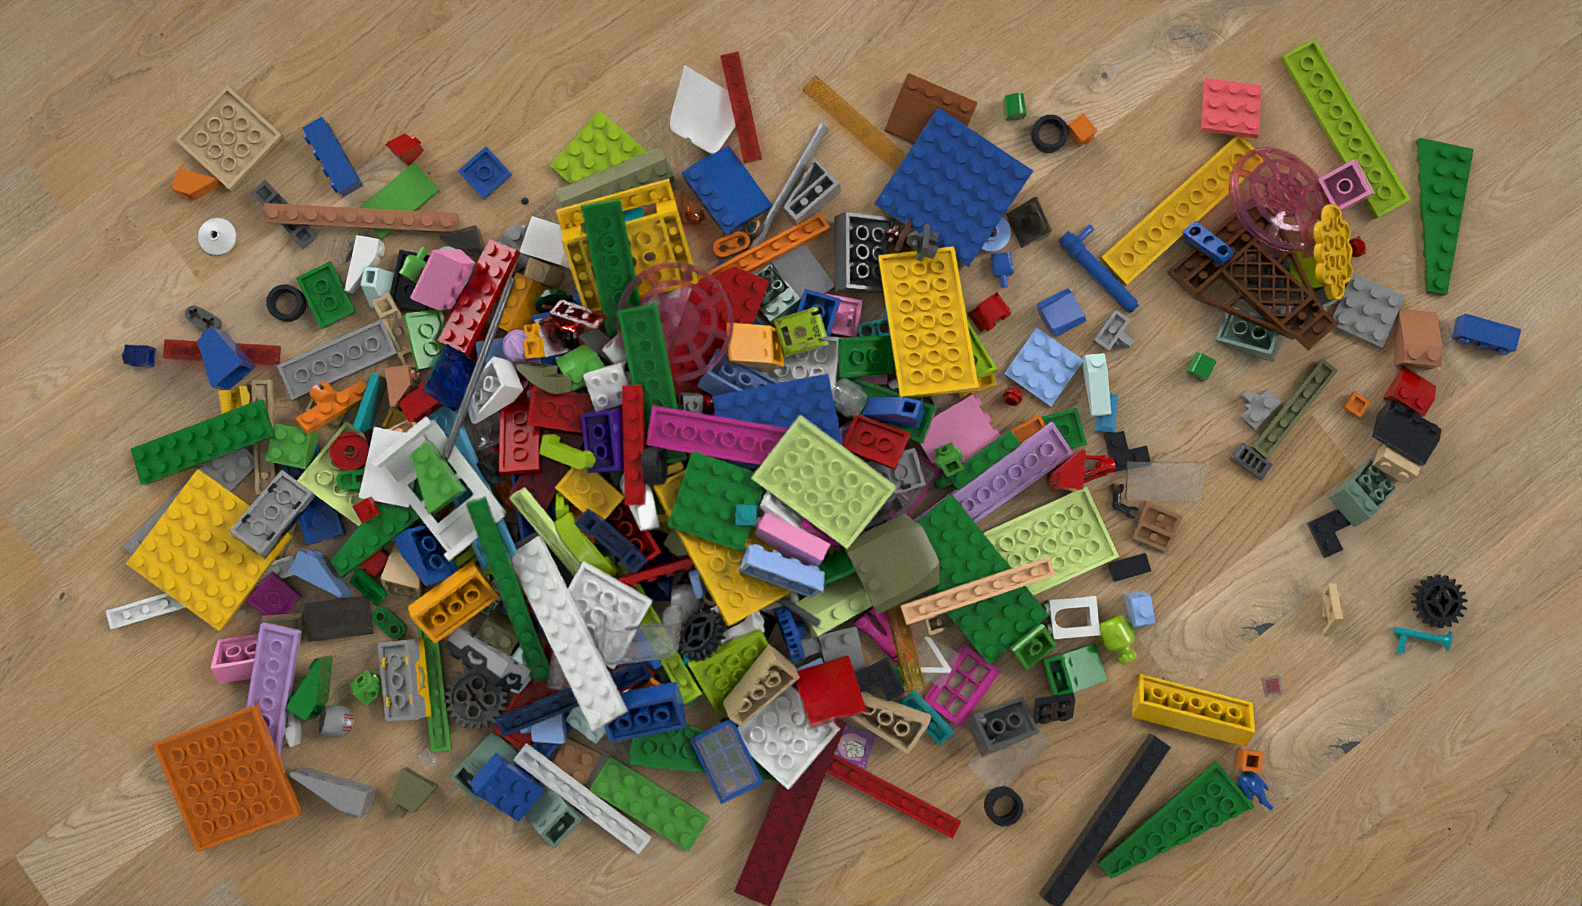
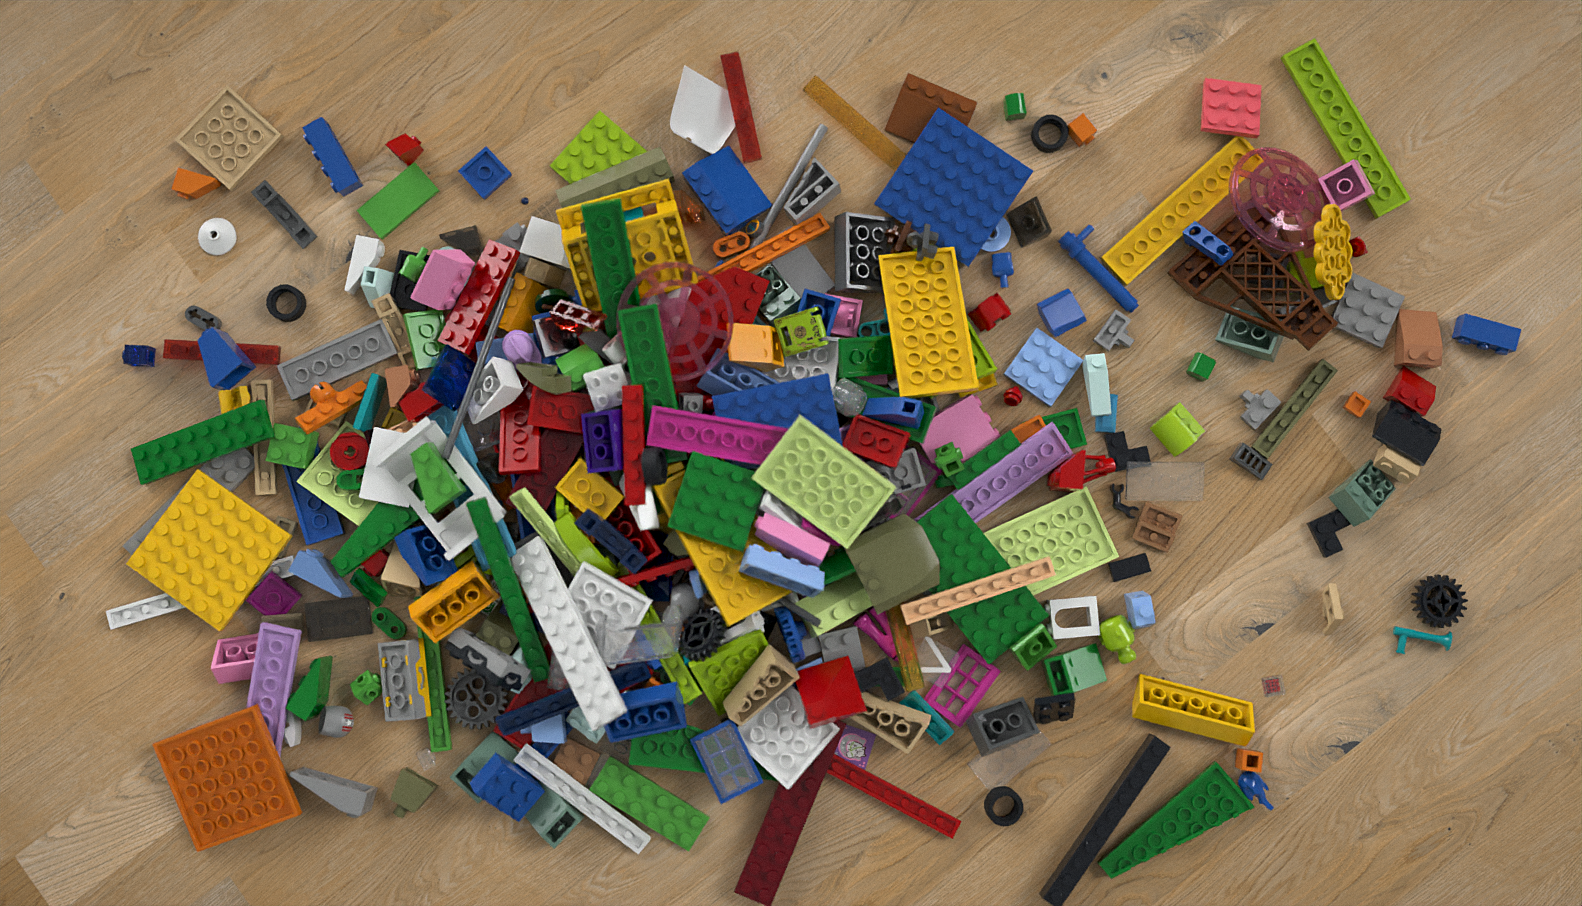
(273, 514): light grey piece -> none
(326, 295): green plate -> none
(360, 218): nougat plate -> none
(366, 509): red plate -> none
(533, 344): light orange plate -> none
(565, 454): lime leg -> none
(745, 515): teal plate -> none
(1177, 429): none -> lime brick
(1443, 188): green wing -> none

